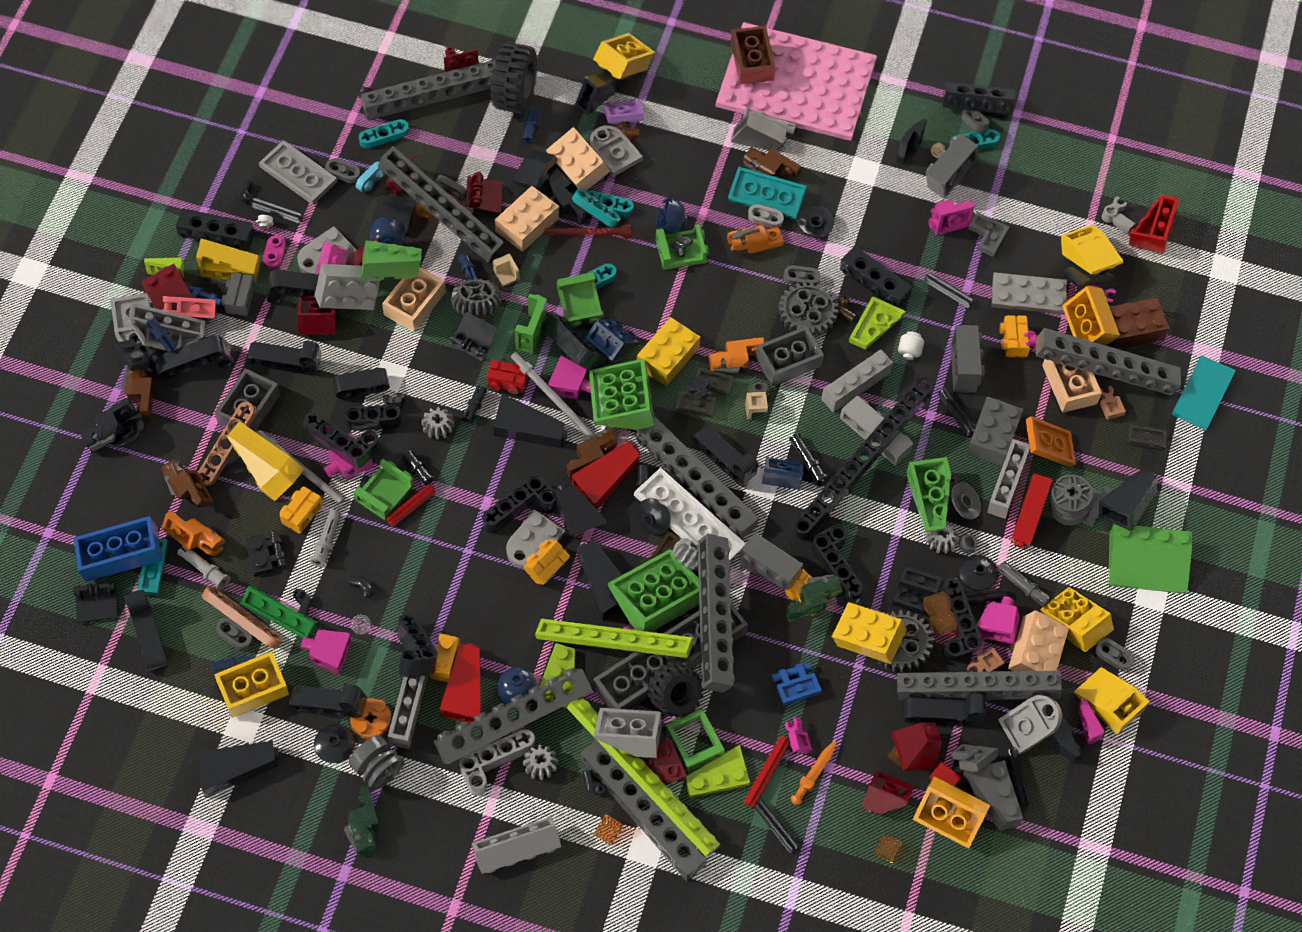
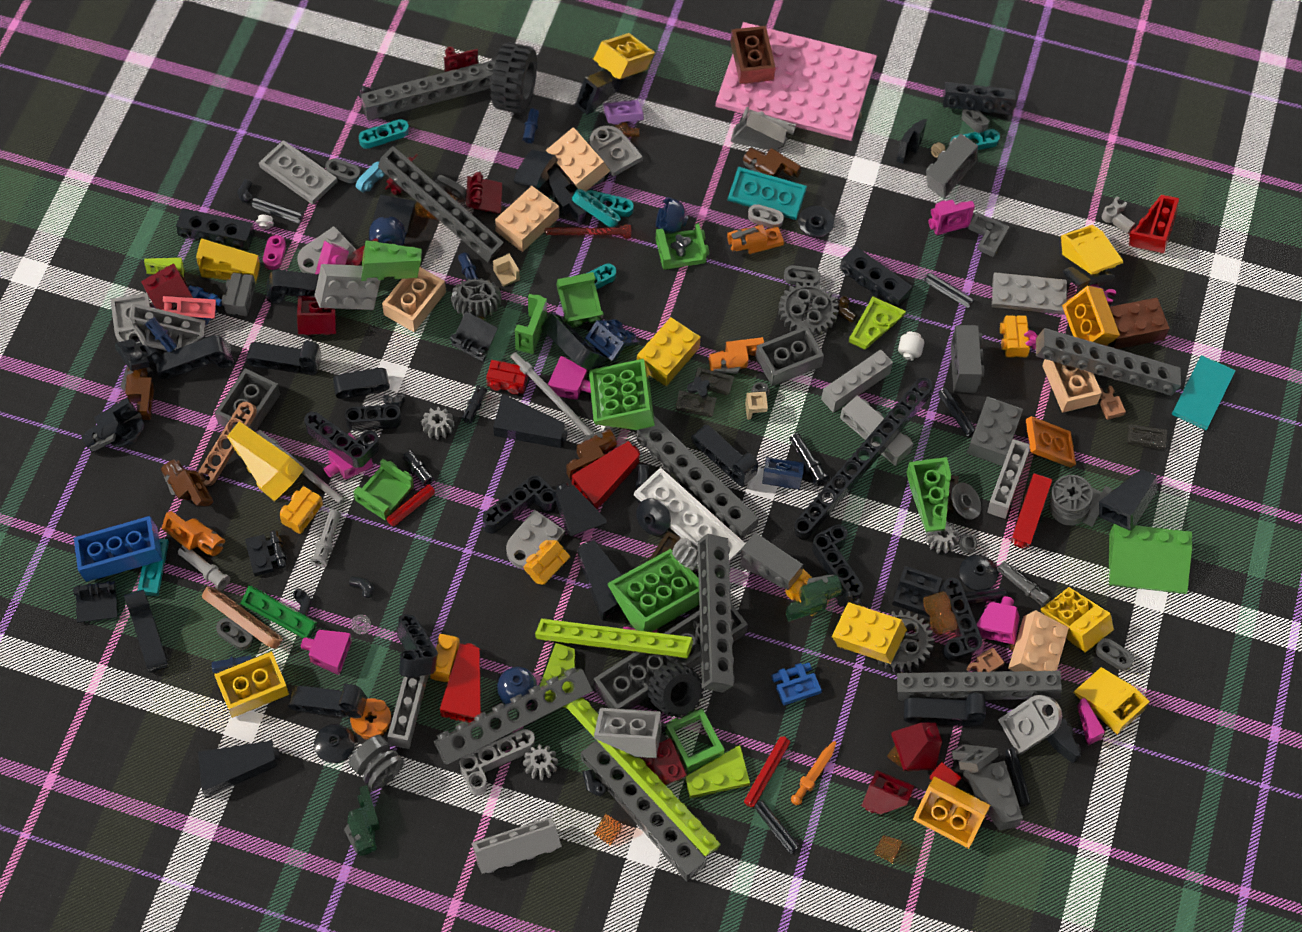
(798, 738): dark pink plate -> none

